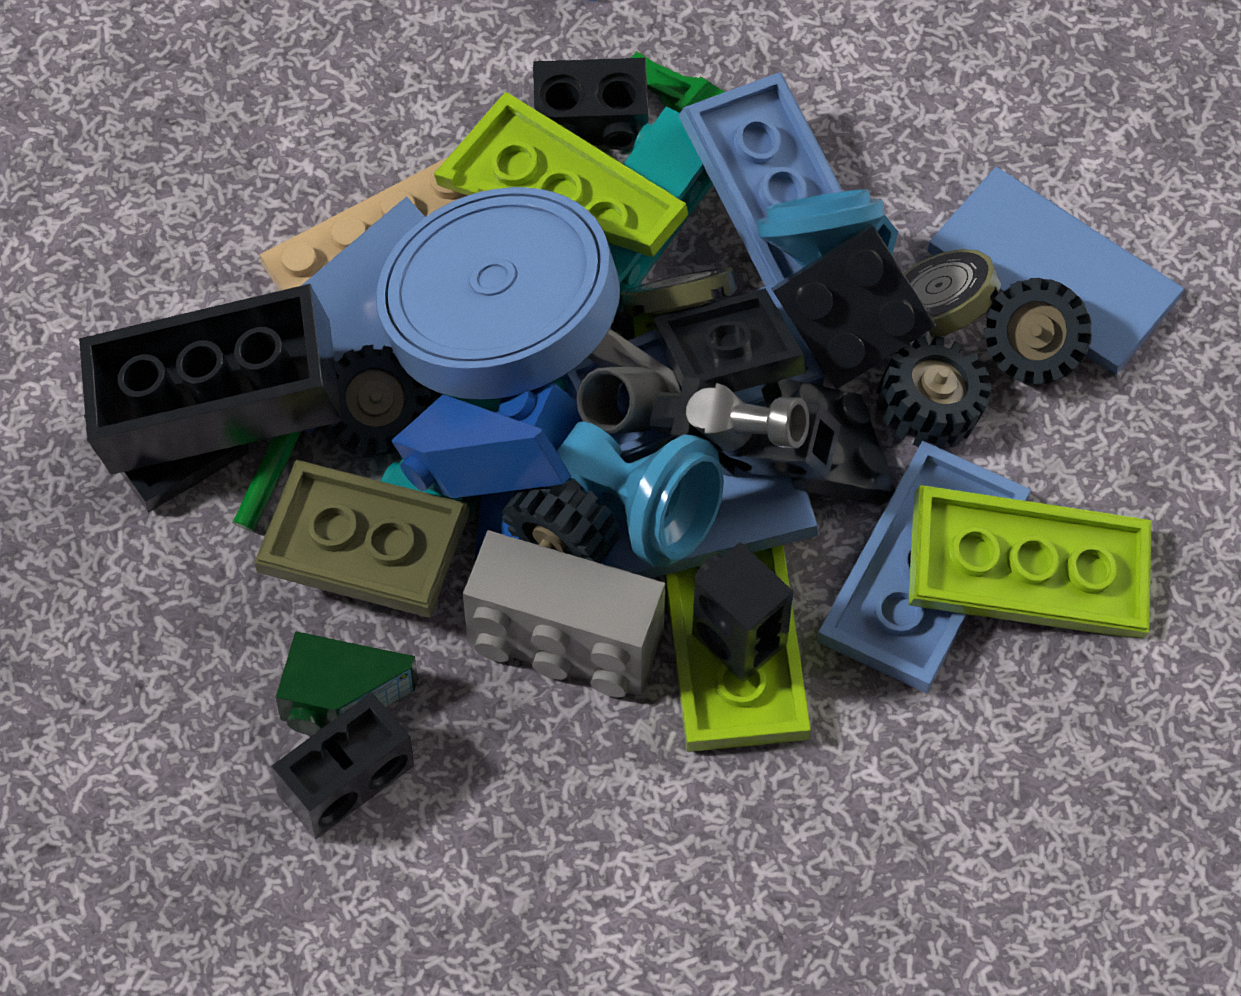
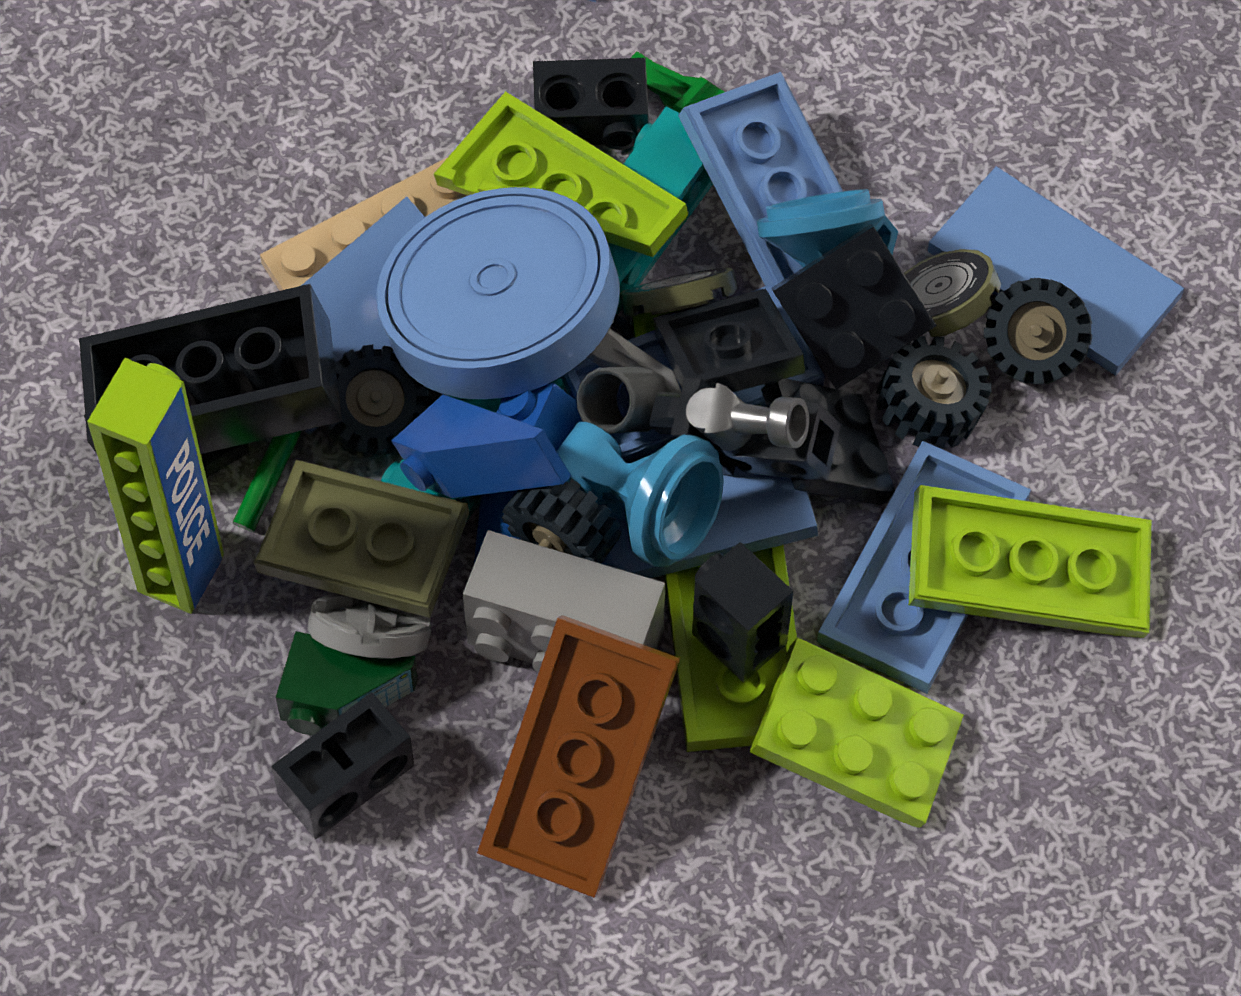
(157, 483): none -> lime brick
(367, 628): none -> light grey tile
(578, 755): none -> dark orange plate
(857, 733): none -> lime plate

